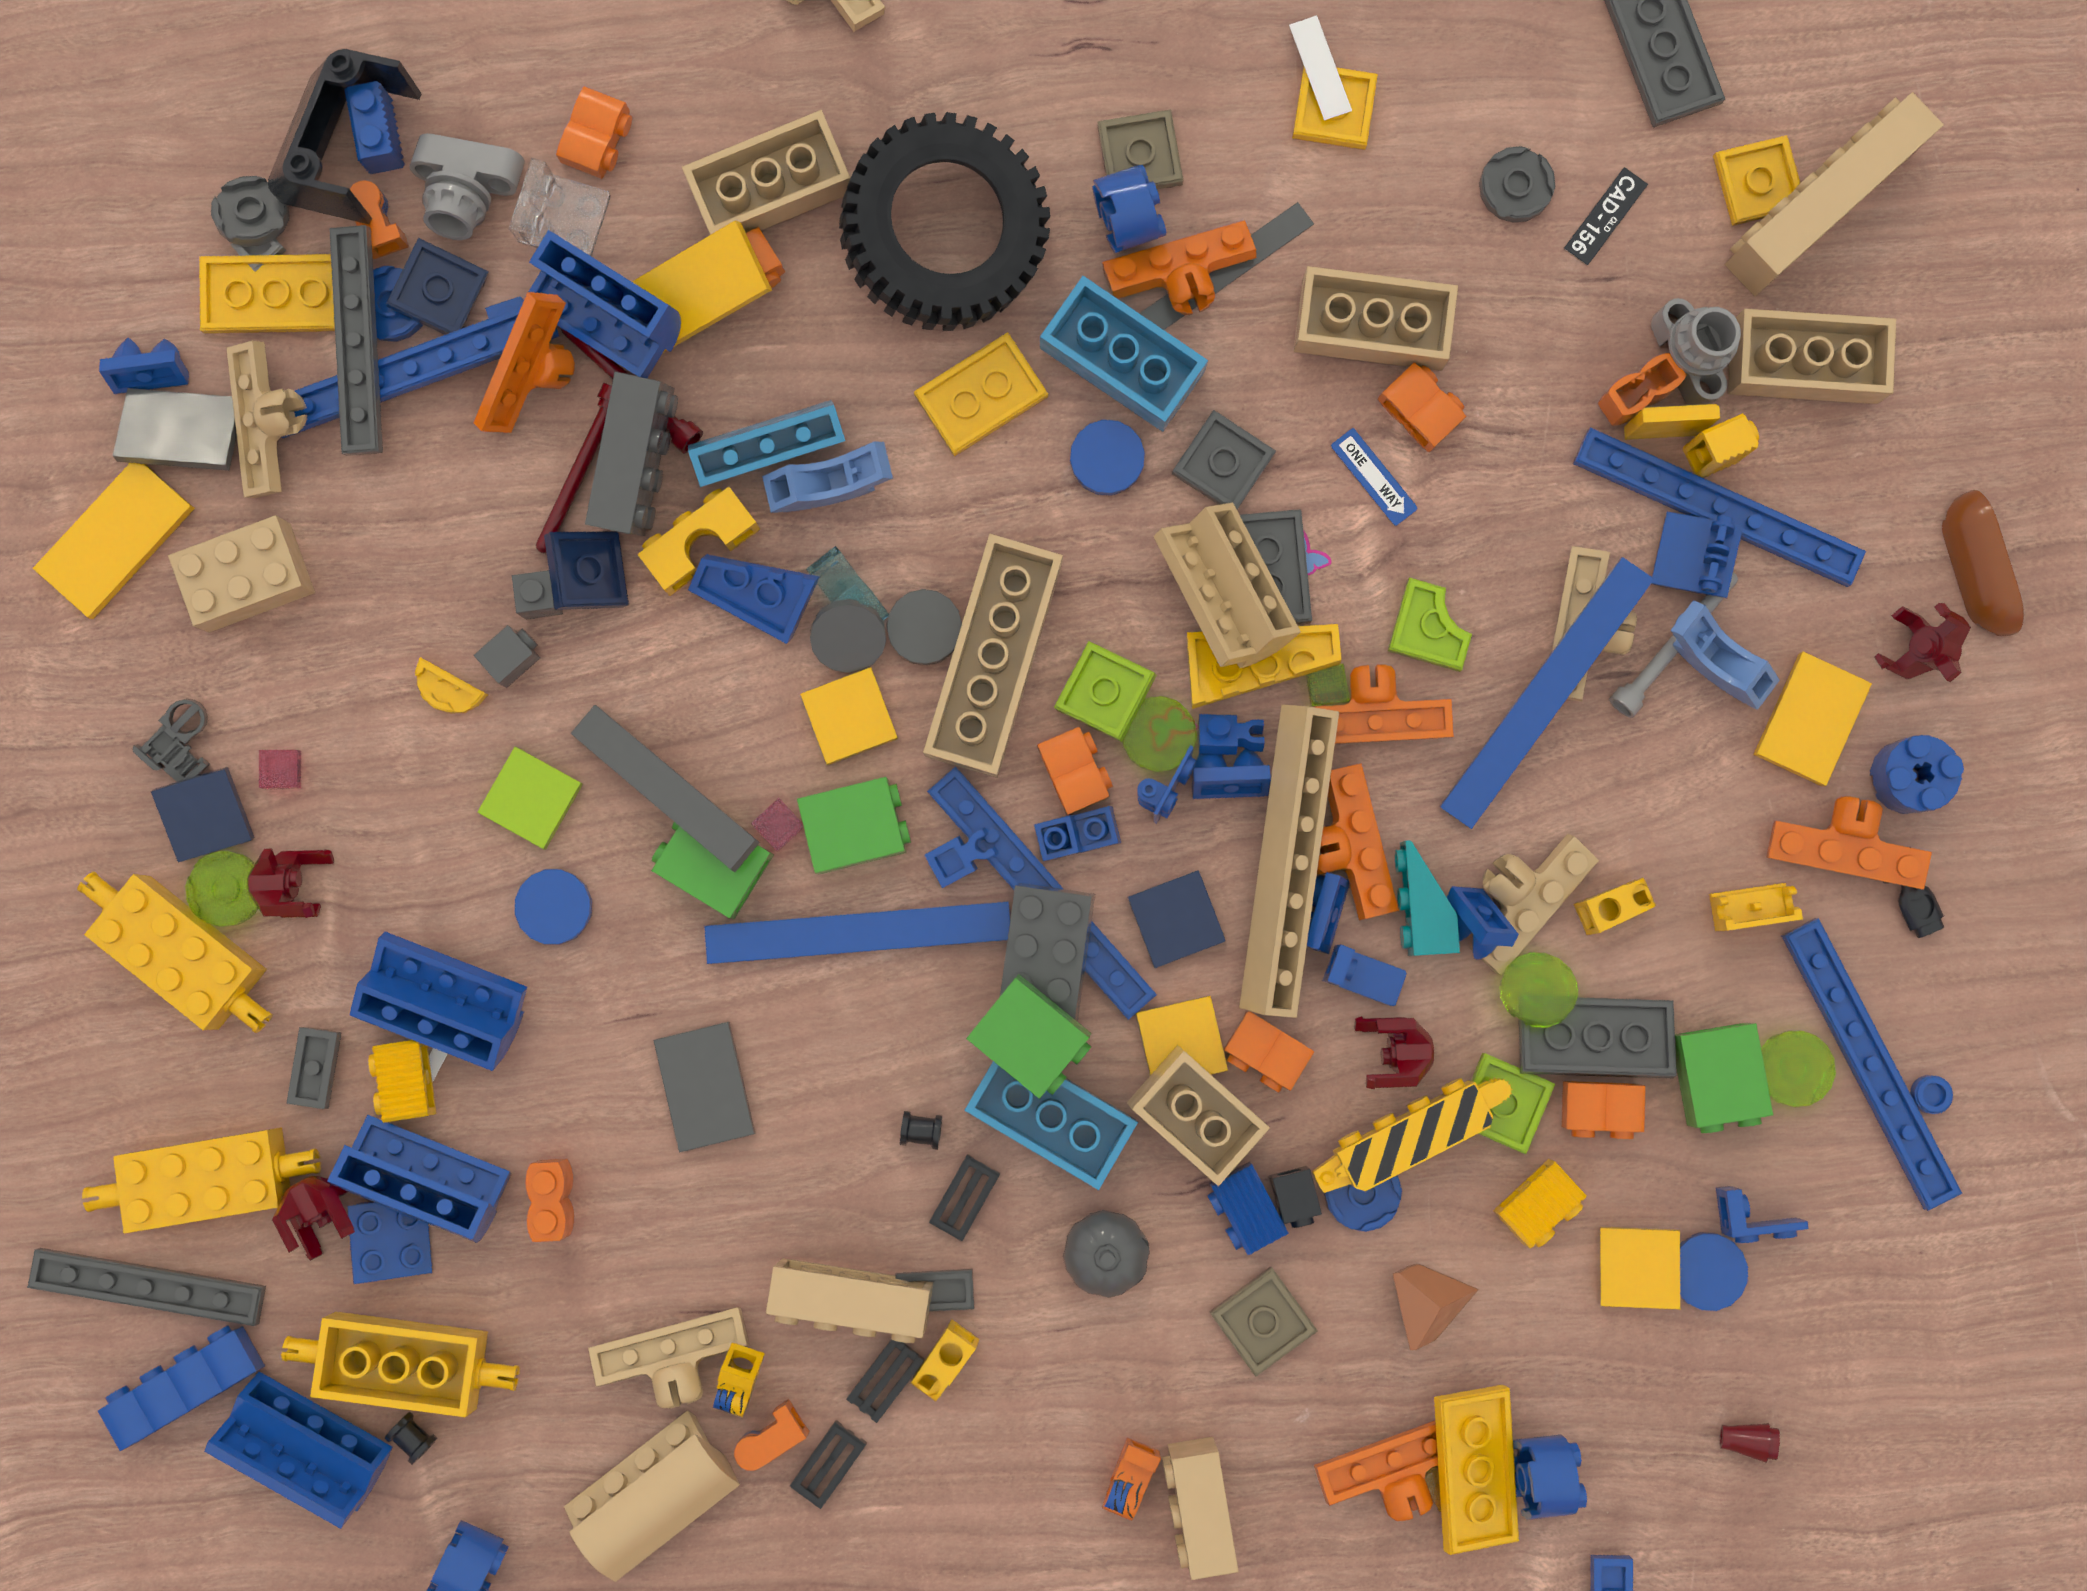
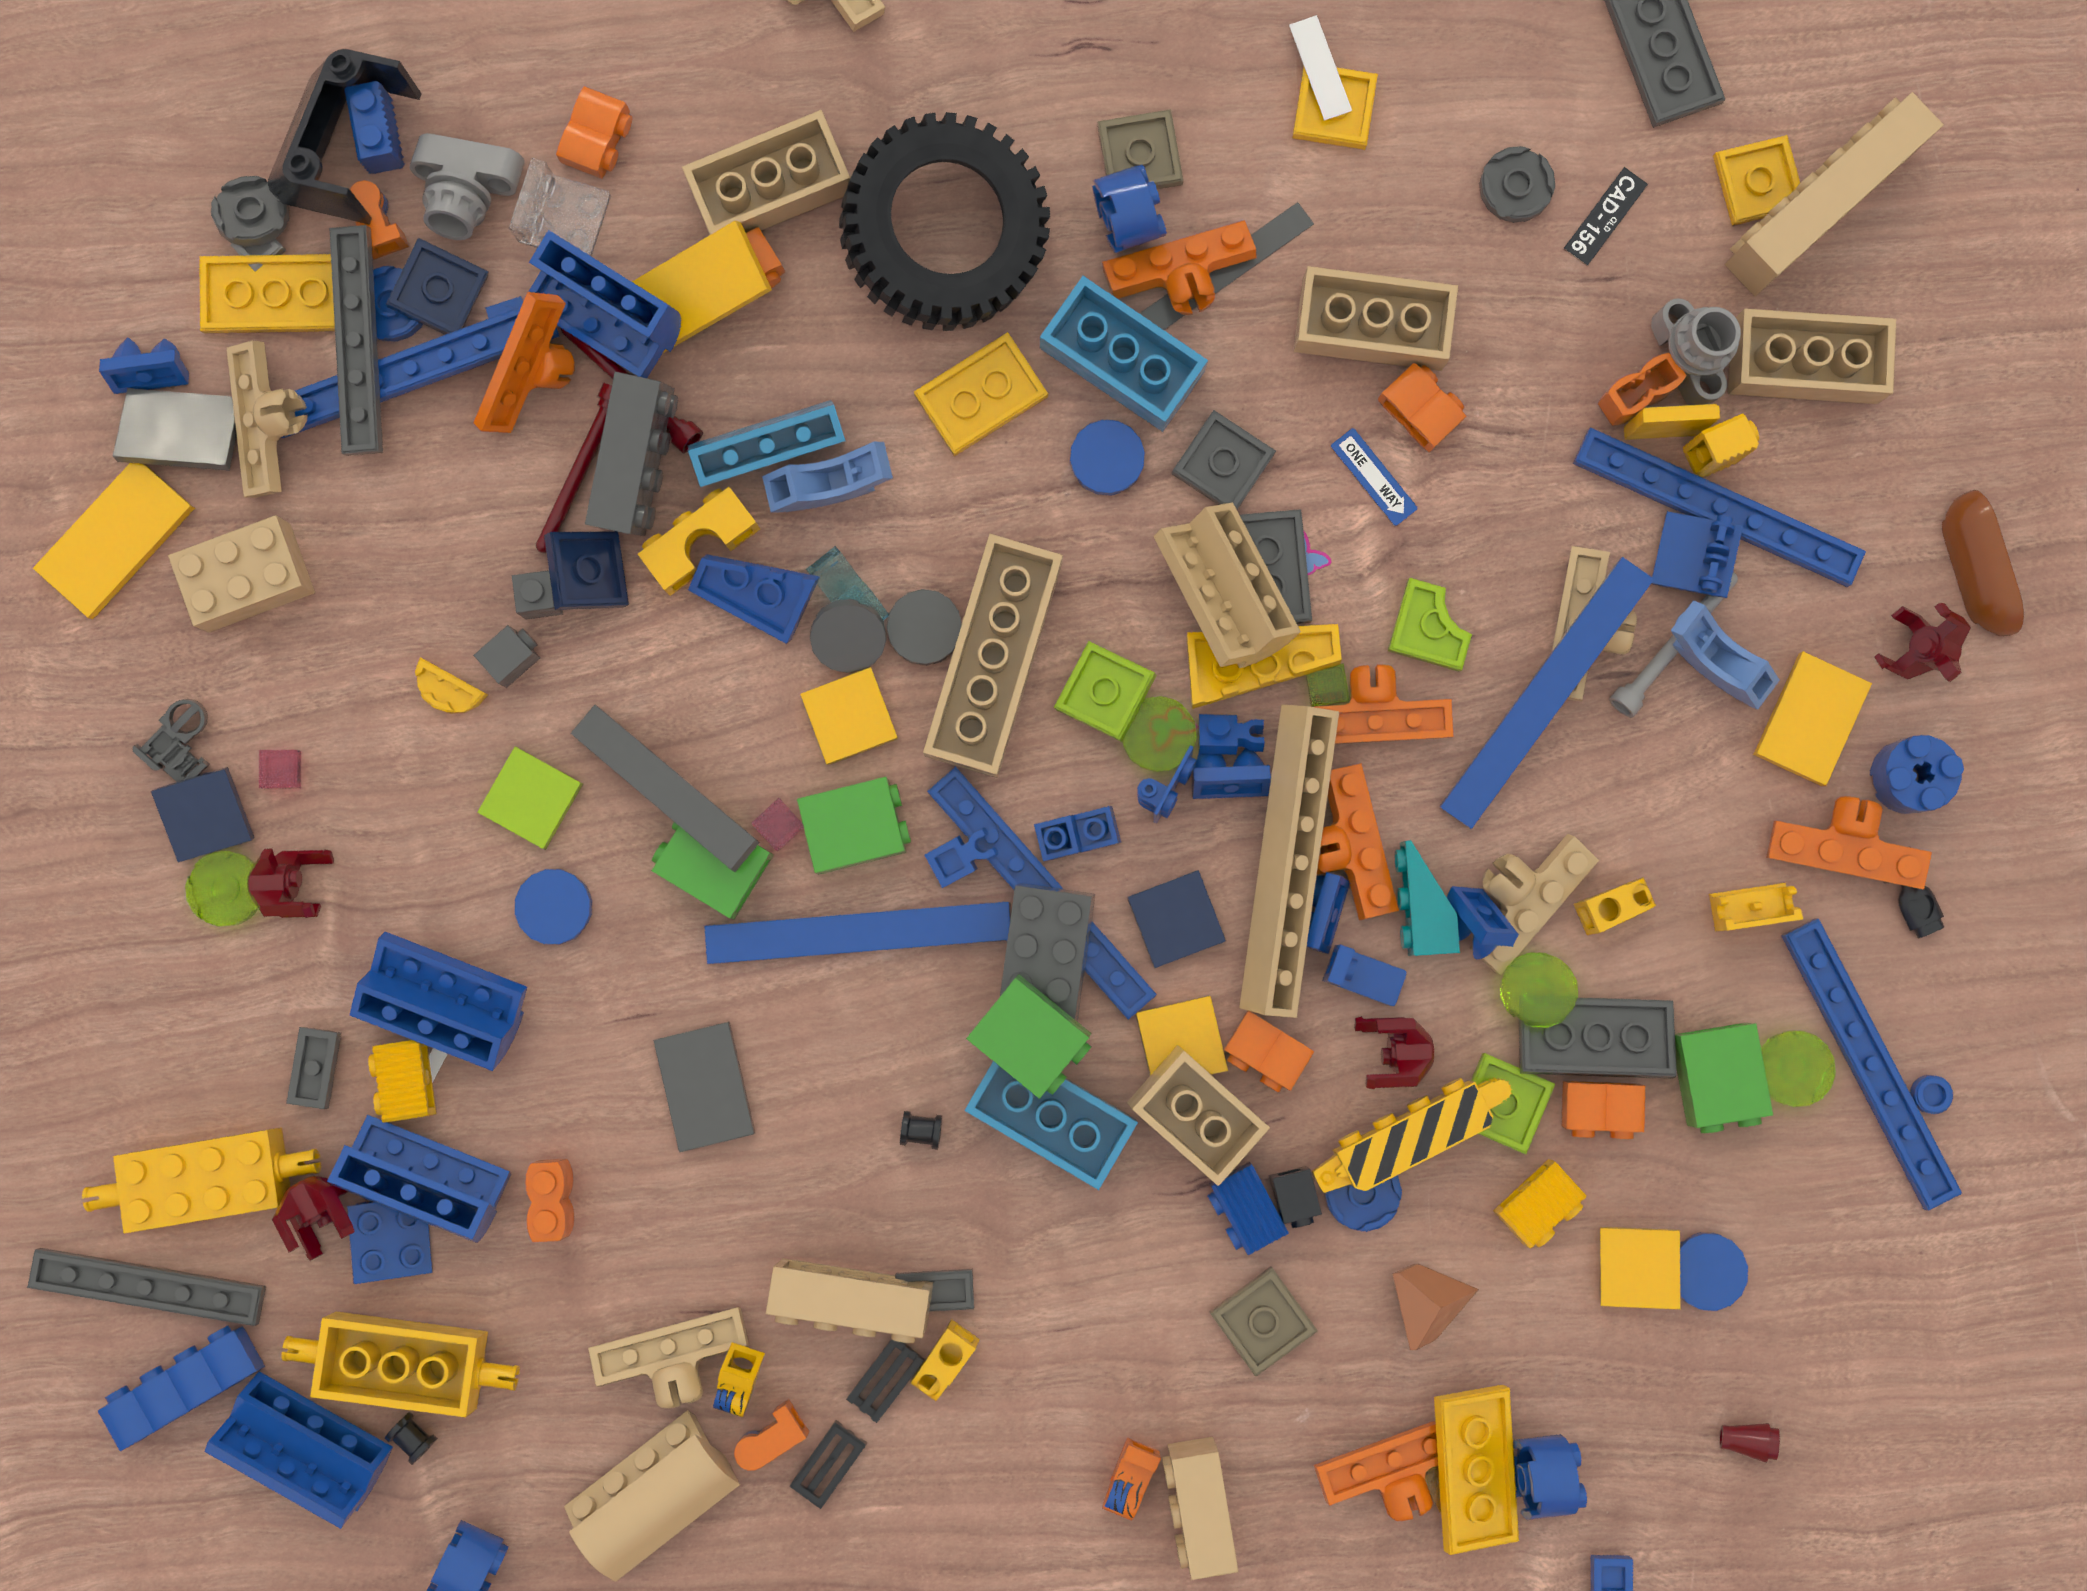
(175, 952): yellow brick -> none
(981, 1169): black tile -> none
(1074, 770): orange brick -> none
(1106, 1254): dark grey piece -> none
(1735, 1209): blue bracket -> none

